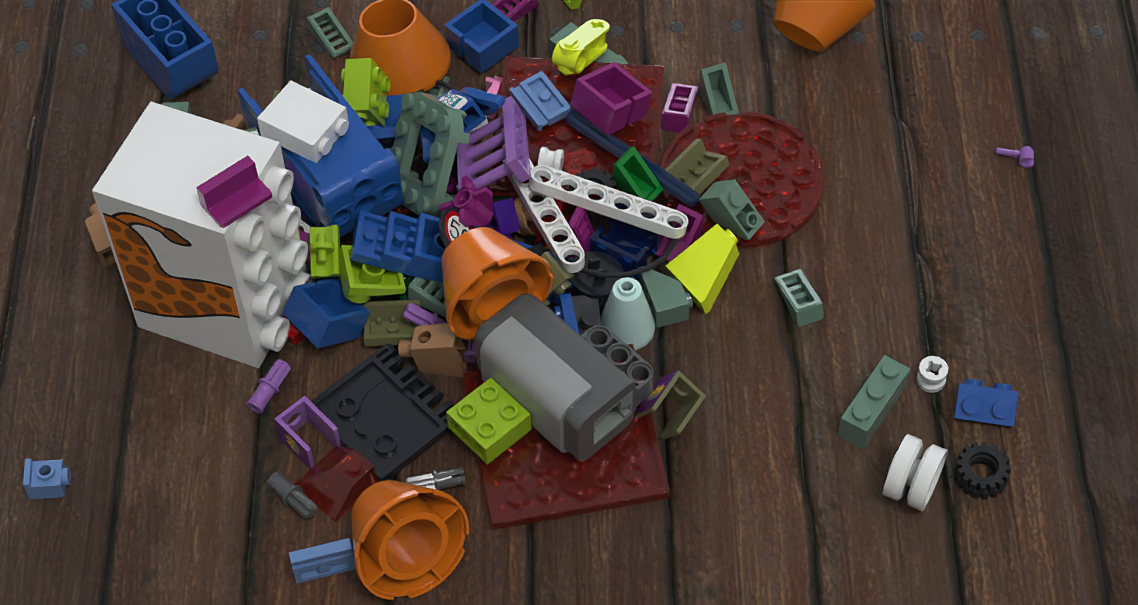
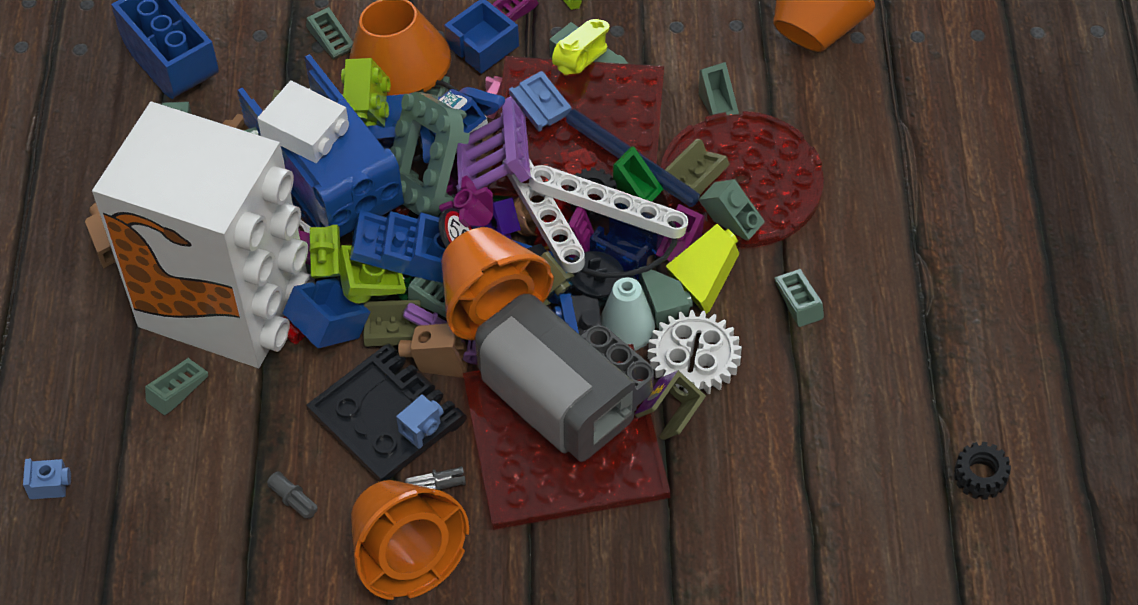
(165, 400): none -> sand green slope
(233, 192): magenta panel -> none
(268, 386): medium lavender axle -> none
(307, 412): medium lavender piece -> none
(322, 560): medium blue plate -> none
(338, 481): clear red slope -> none
(419, 420): none -> medium blue brick
(489, 420): lime brick -> none
(551, 158): white wheel -> none
(611, 98): magenta piece -> none
(677, 109): magenta slope -> none
(721, 357): none -> white gear
(873, 402): sand green brick -> none
(911, 471): white wheel -> none
(929, 381): white wheel -> none
(985, 403): blue bracket -> none
(1025, 155): medium lavender hand -> none

